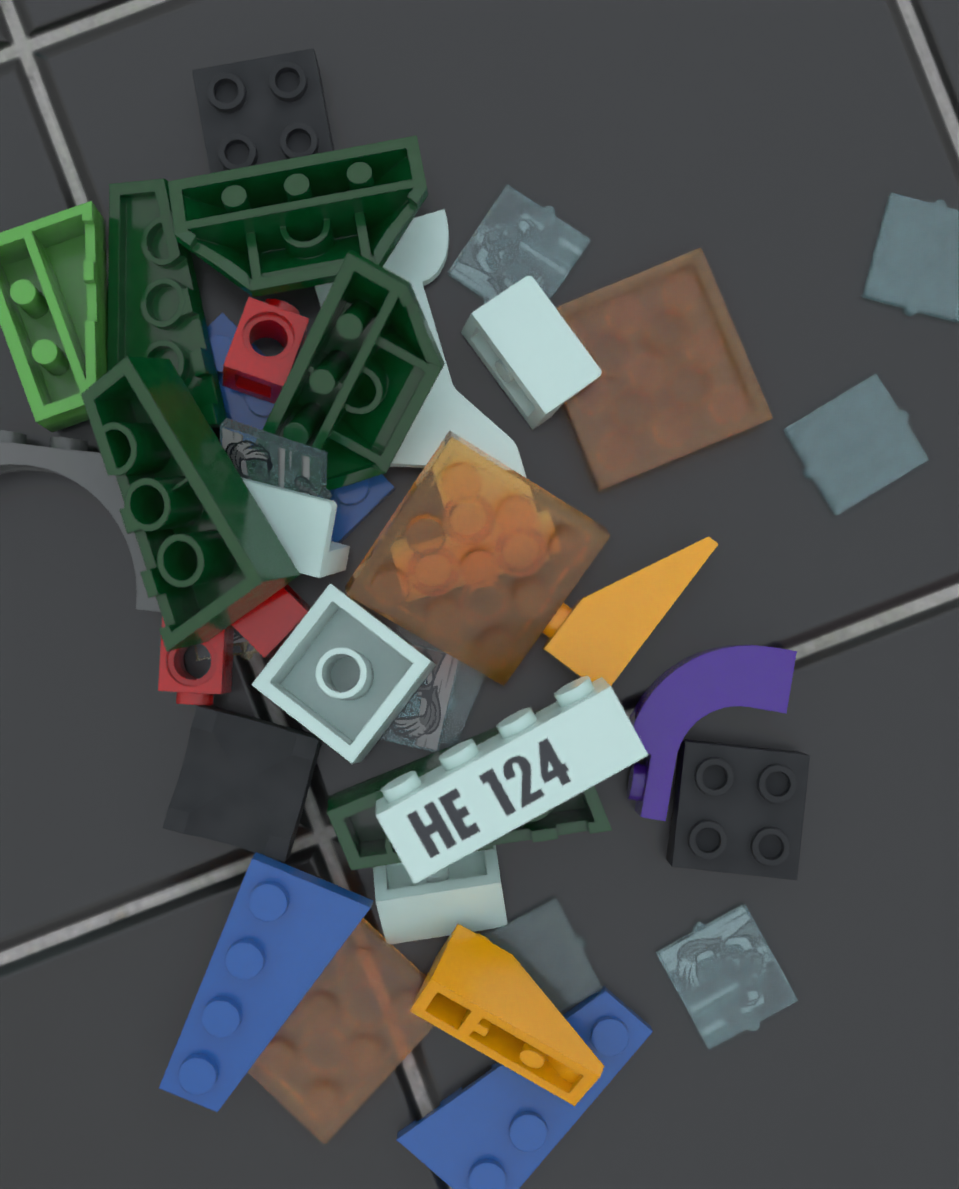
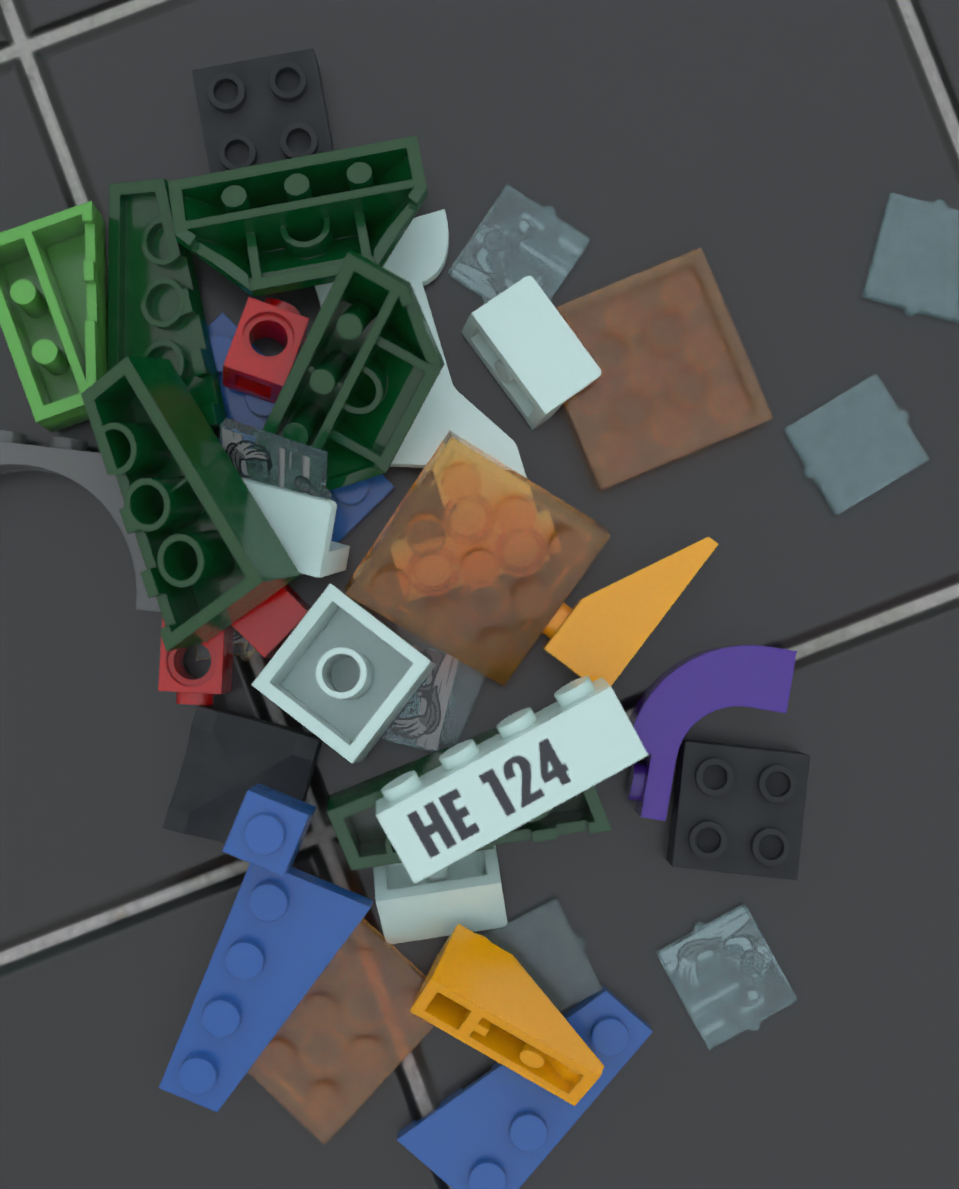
(269, 829): none -> blue brick

